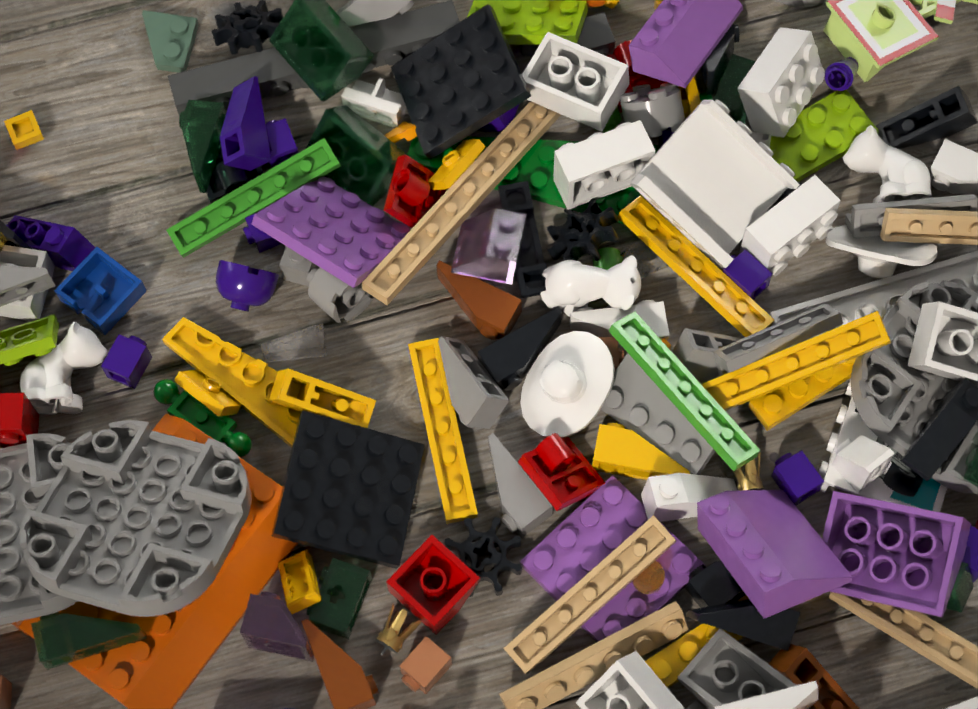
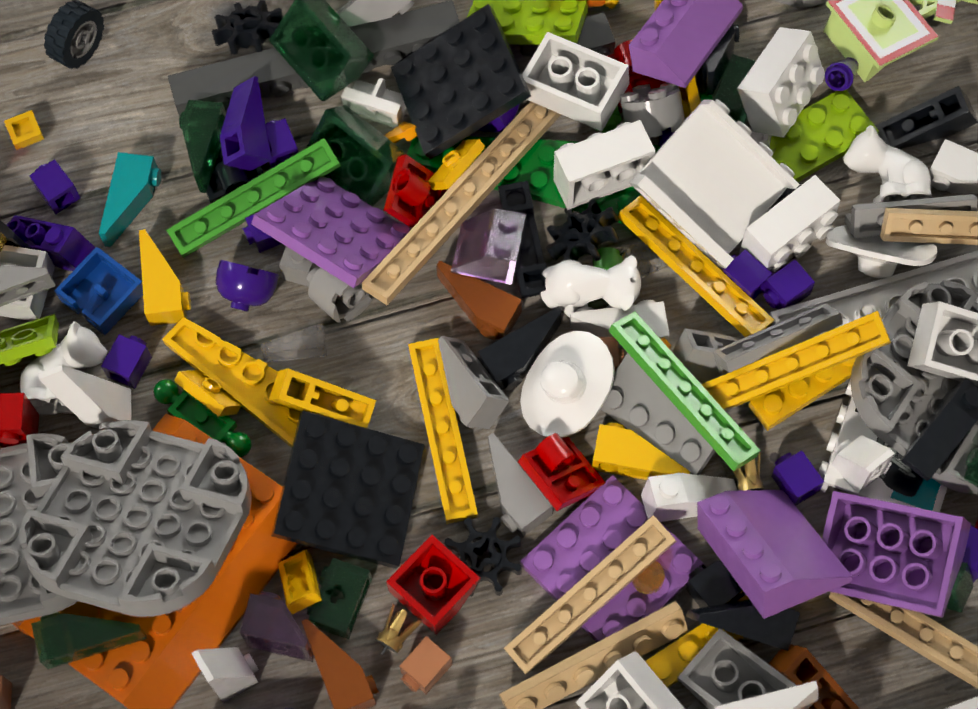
(54, 186): none -> dark purple brick
(74, 34): none -> black wheel
(88, 396): none -> white slope
(128, 194): none -> teal slope
(162, 291): none -> yellow slope
(170, 39): sand green wing -> none
(227, 670): none -> white slope
(788, 286): none -> dark purple brick

